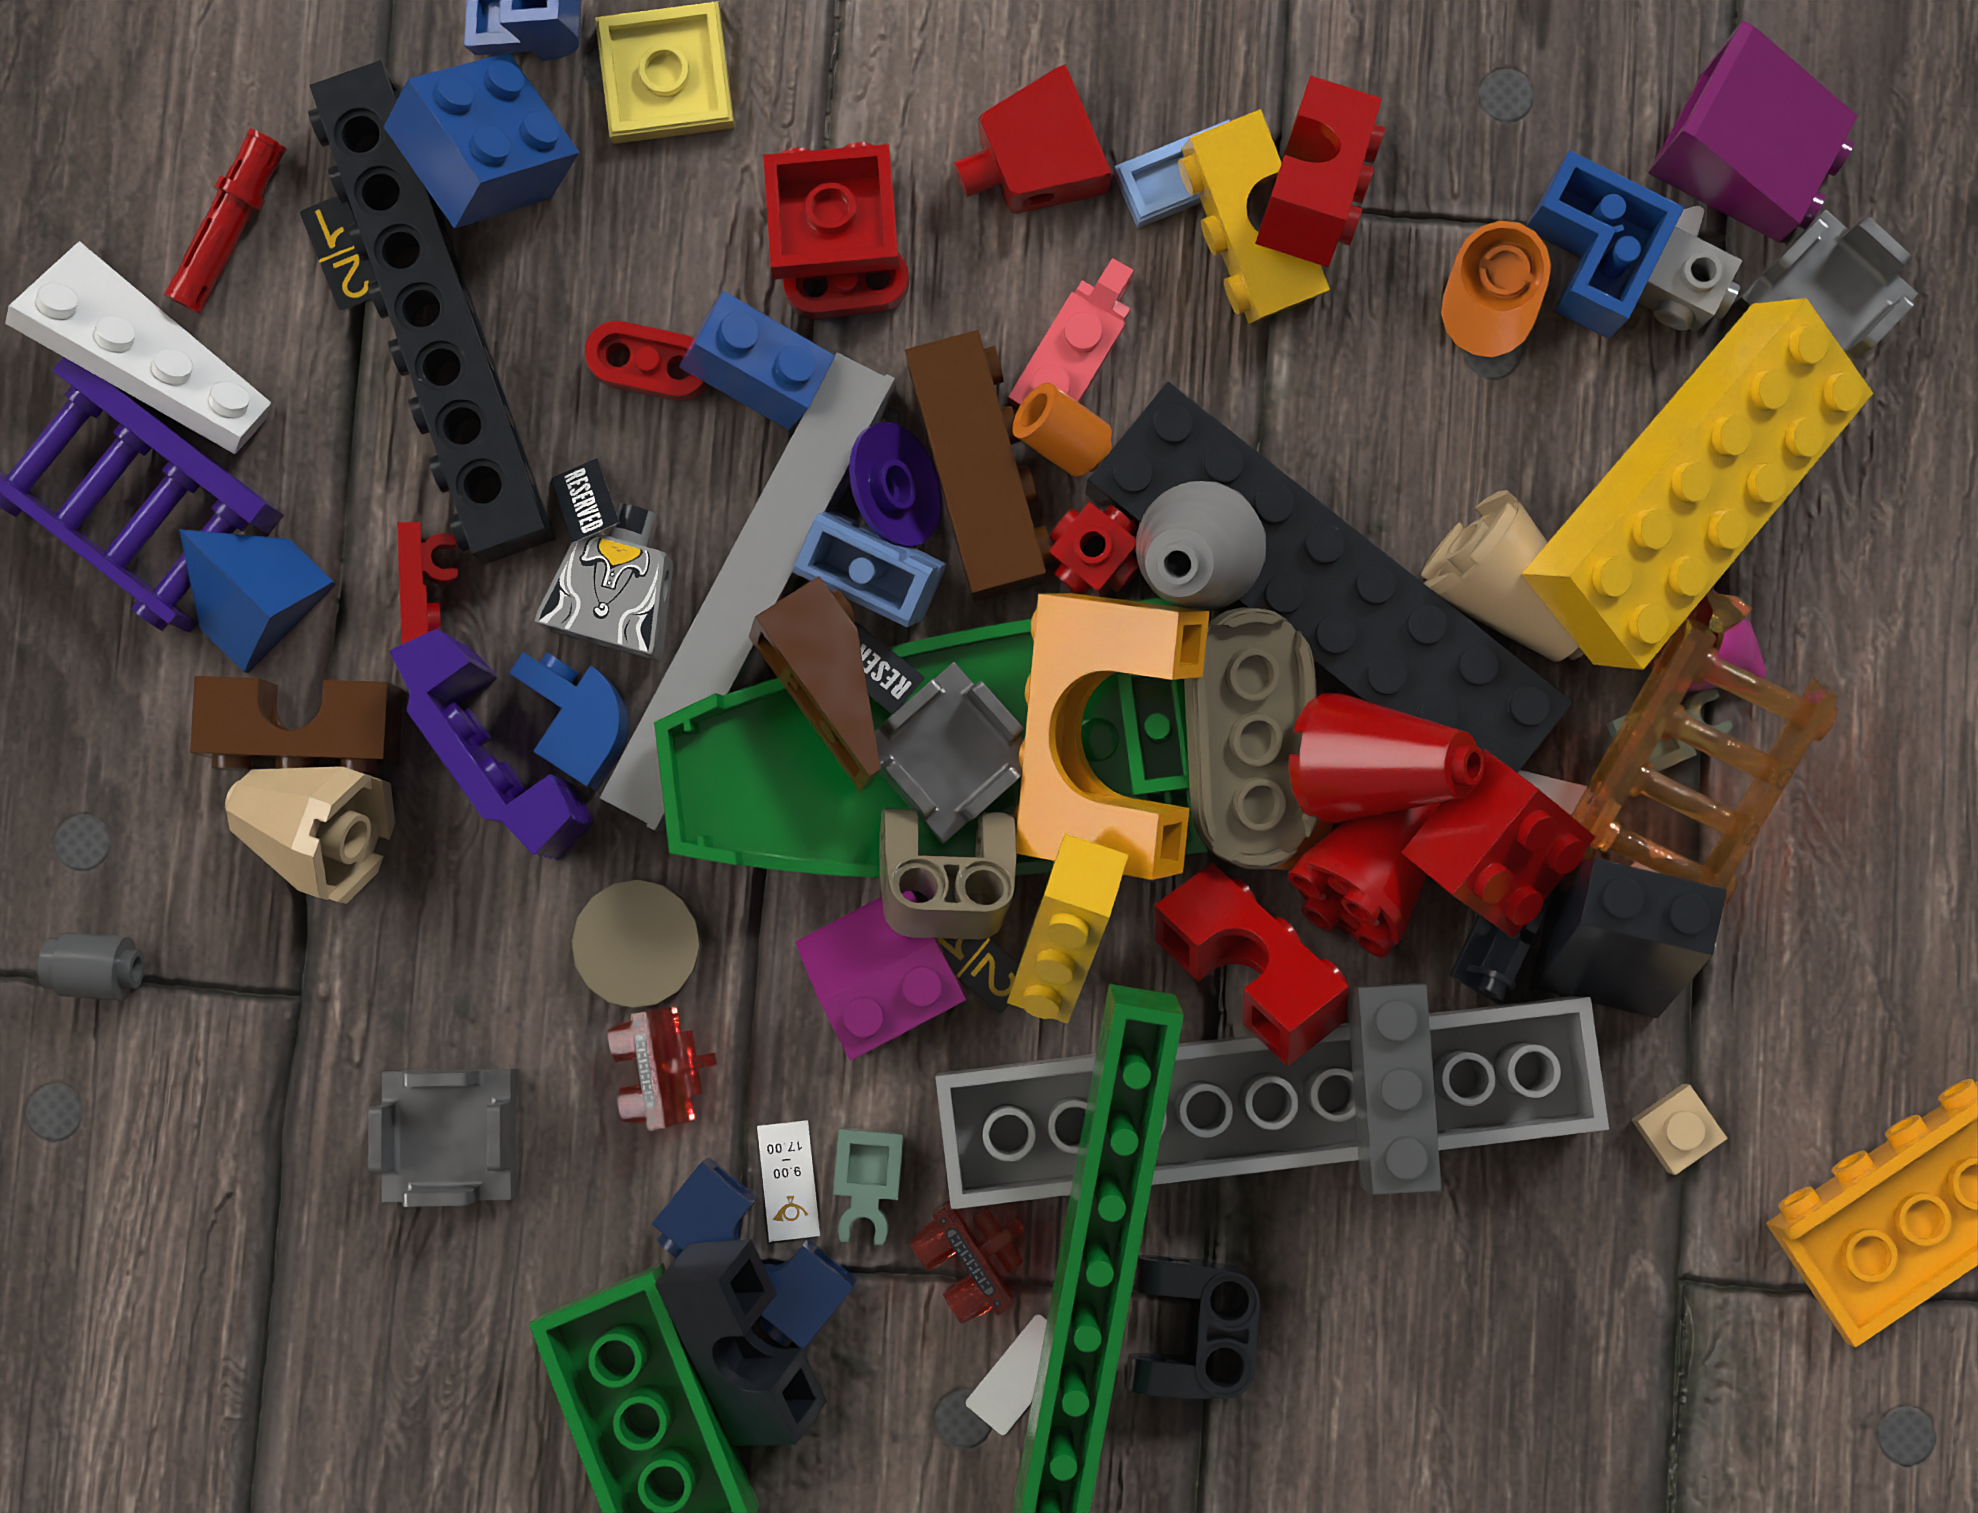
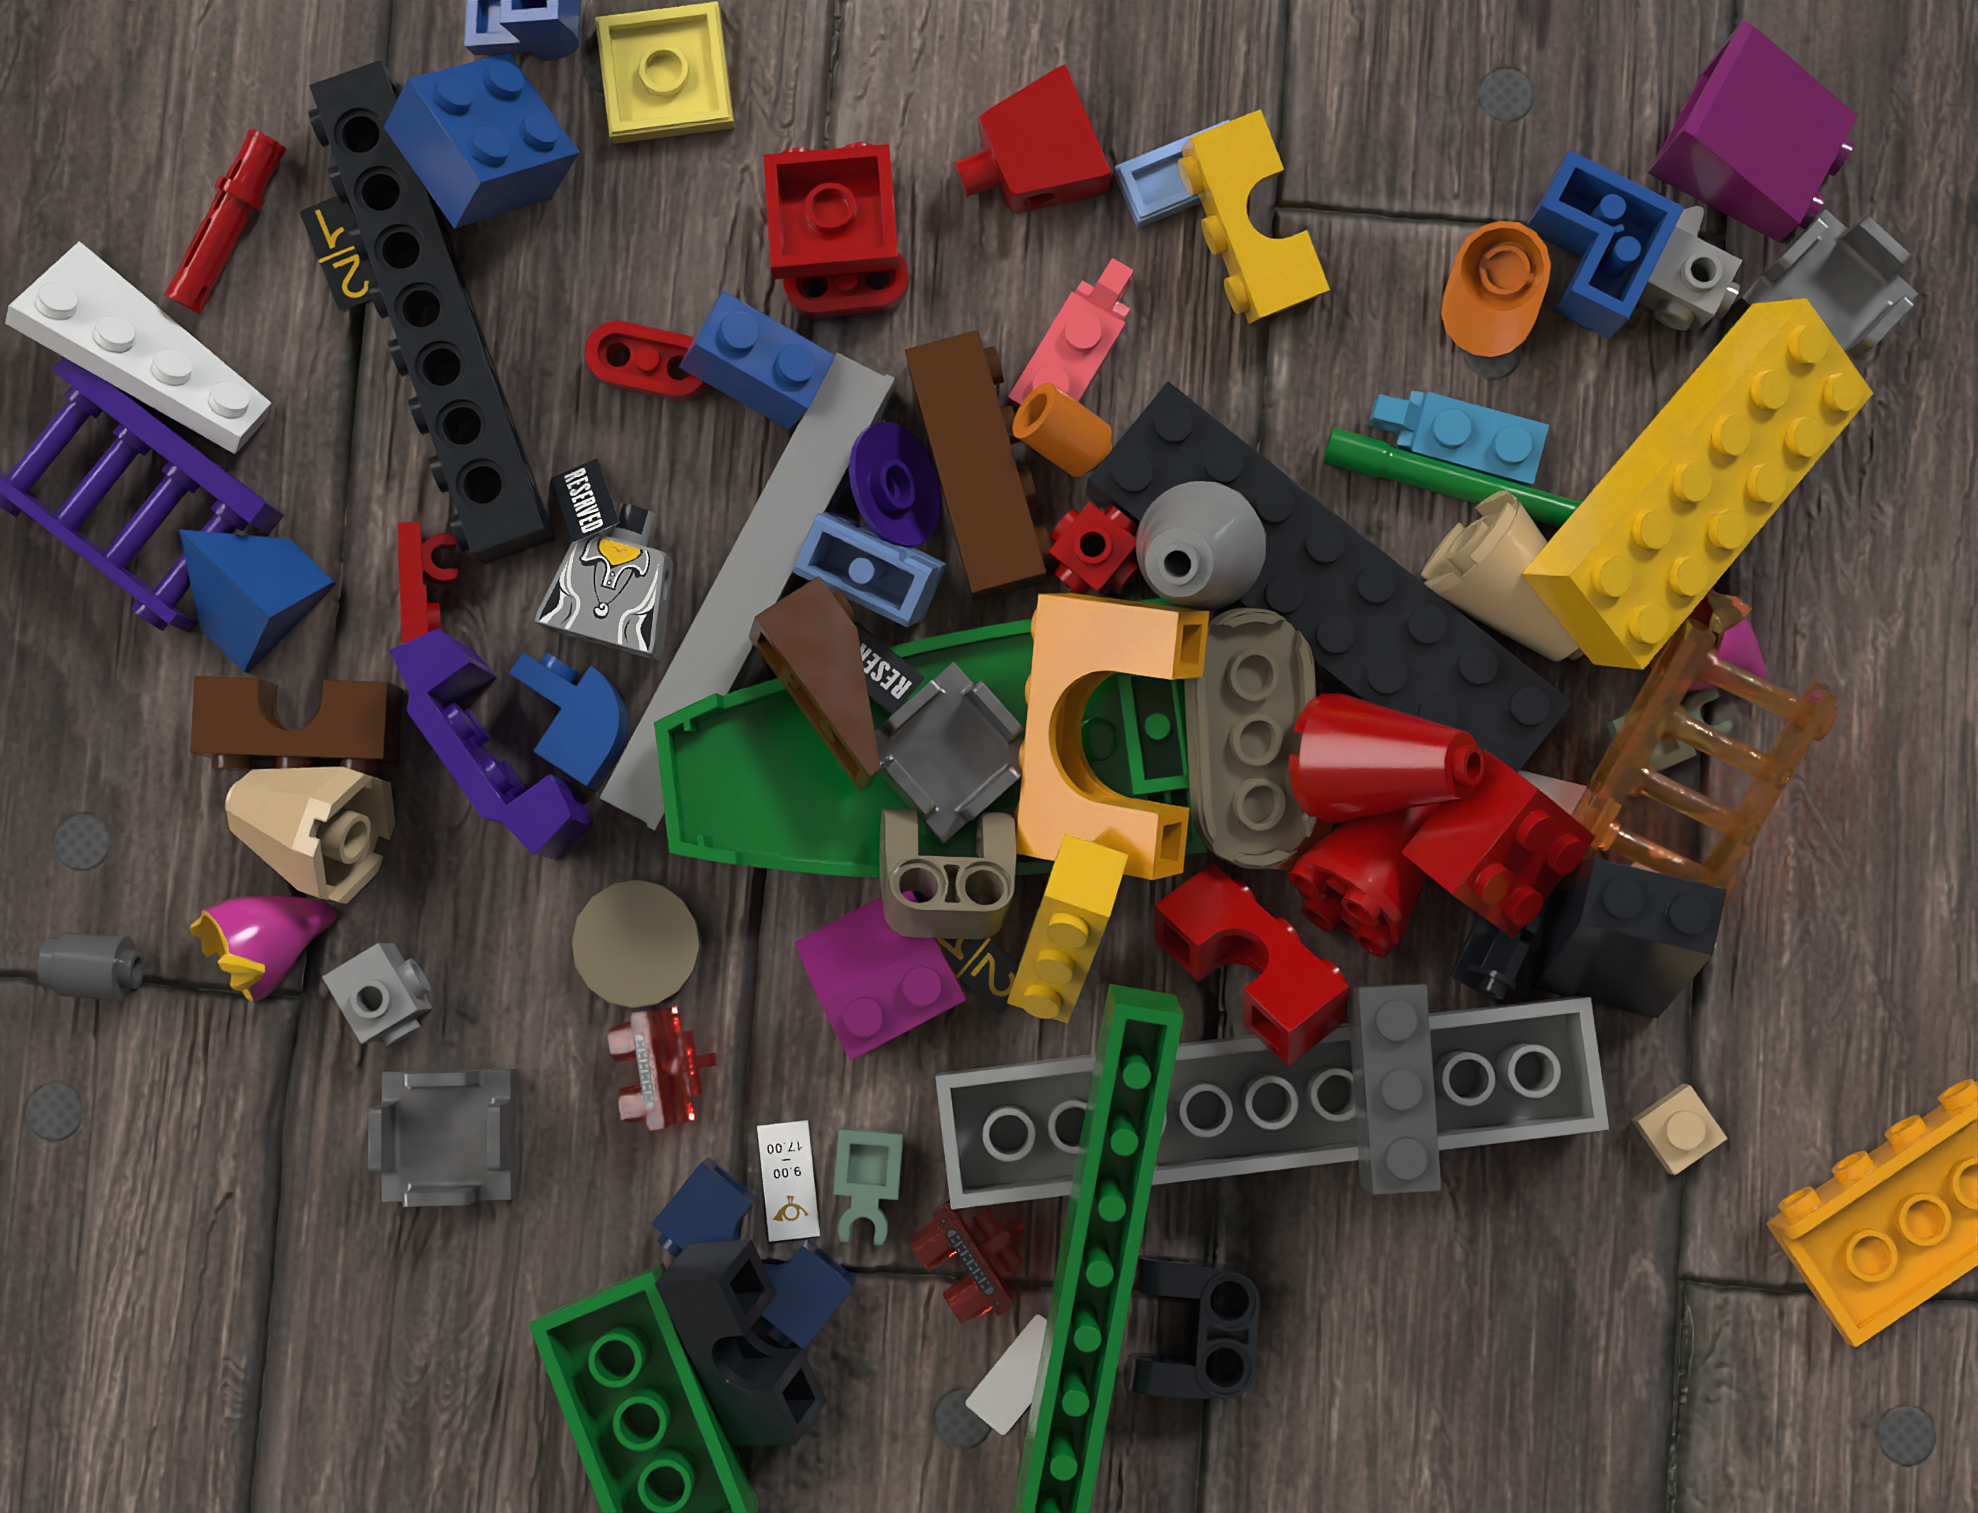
(261, 937): none -> dark pink hat
(380, 994): none -> light grey brick
(1323, 173): red arch -> none
(1379, 459): none -> green piece
(1463, 434): none -> dark azure hinge

